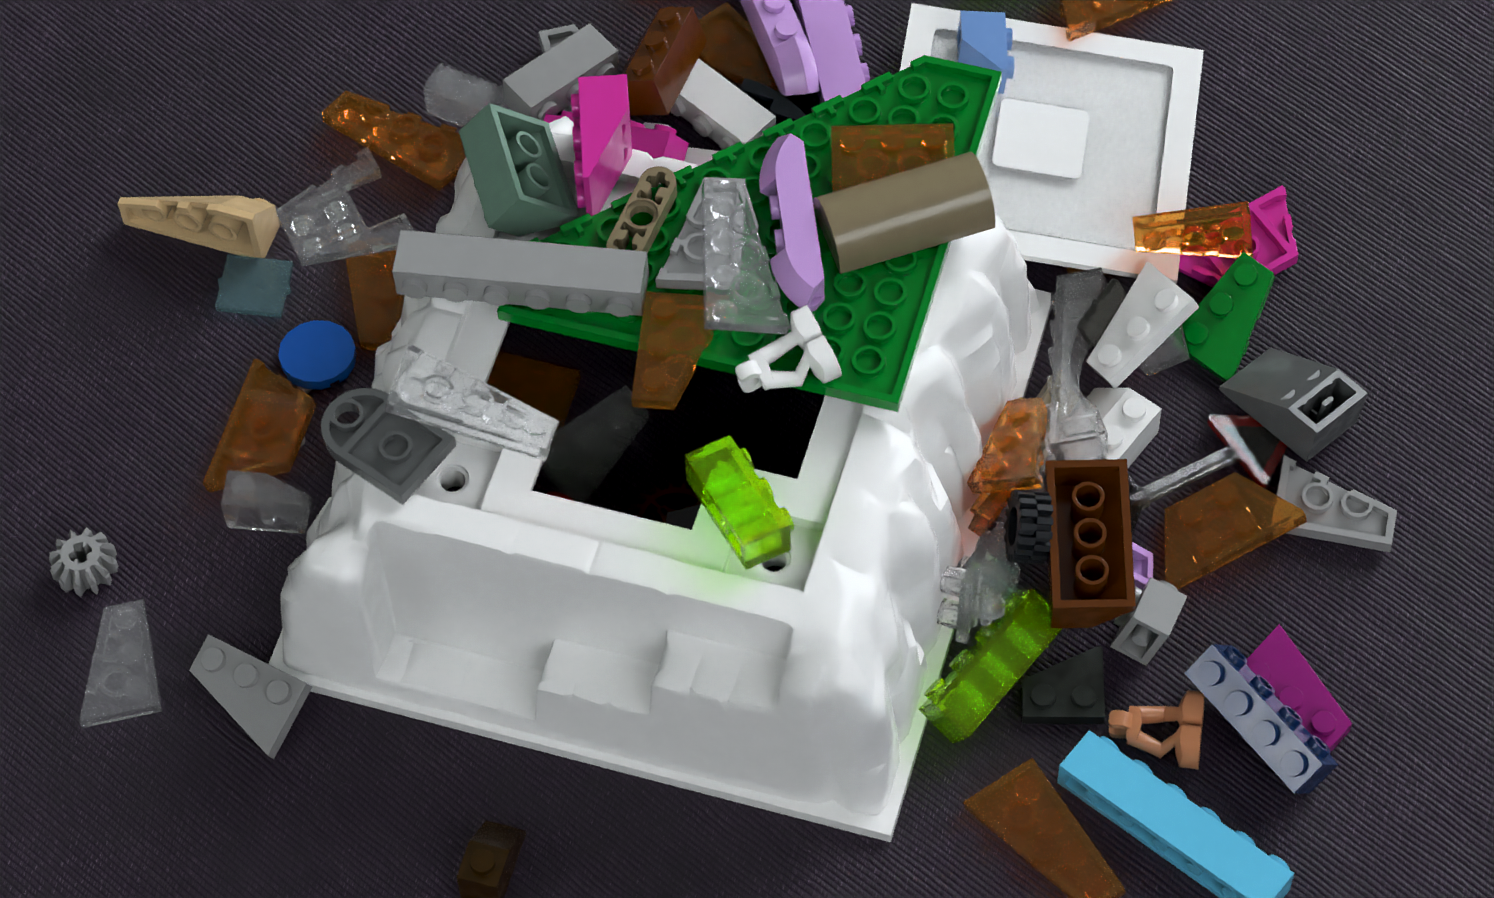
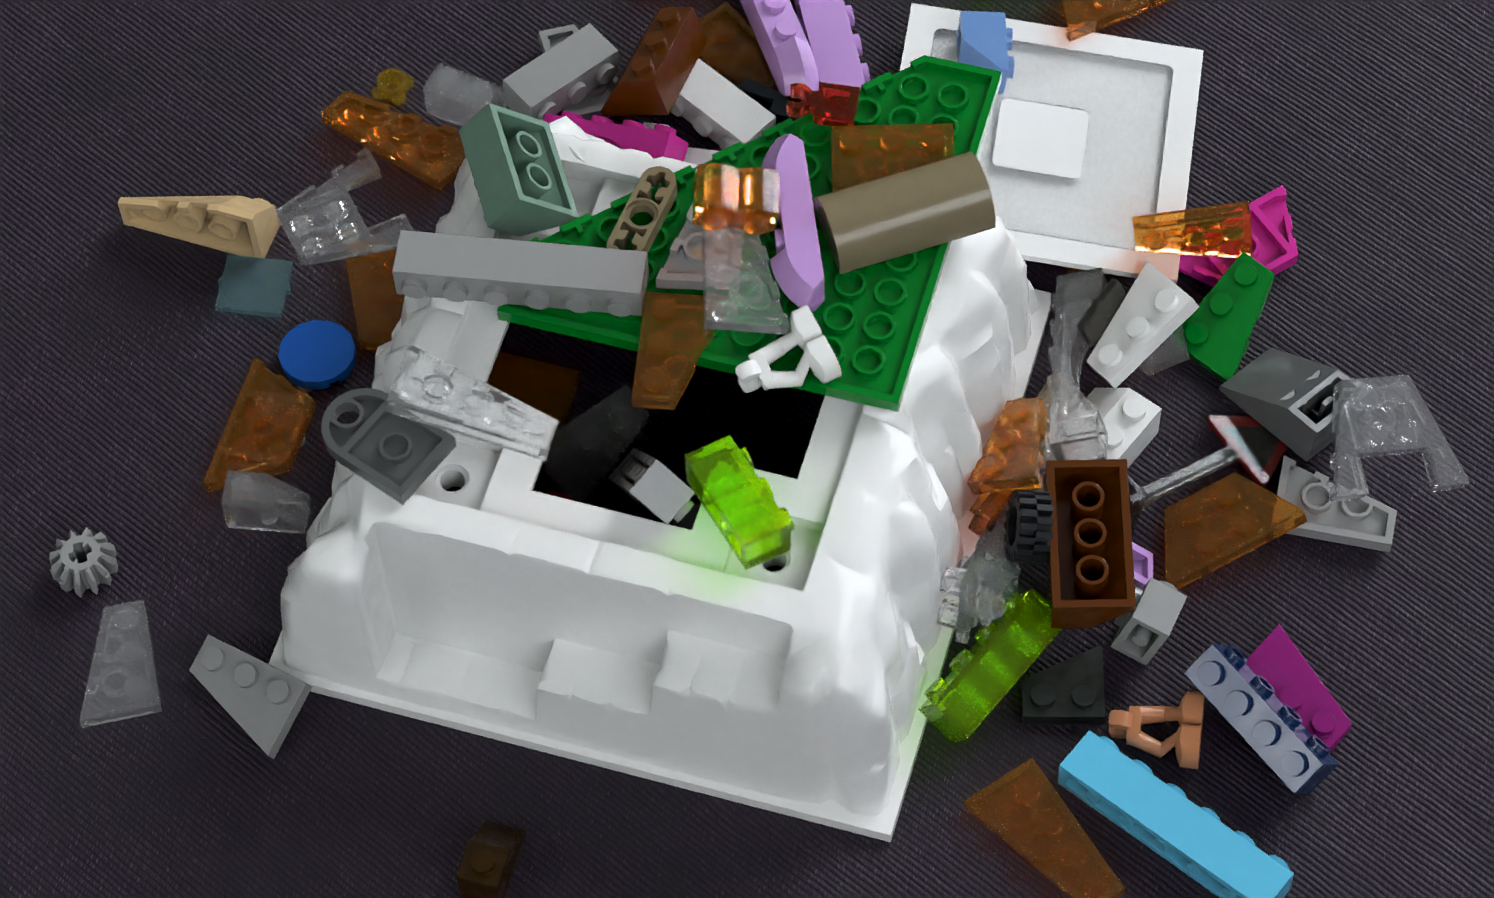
(392, 78): none -> clear yellow plate
(600, 137): dark pink slope -> none
(653, 486): none -> light grey brick
(736, 198): none -> clear orange brick
(829, 105): none -> clear red plate
(1386, 419): none -> clear wing

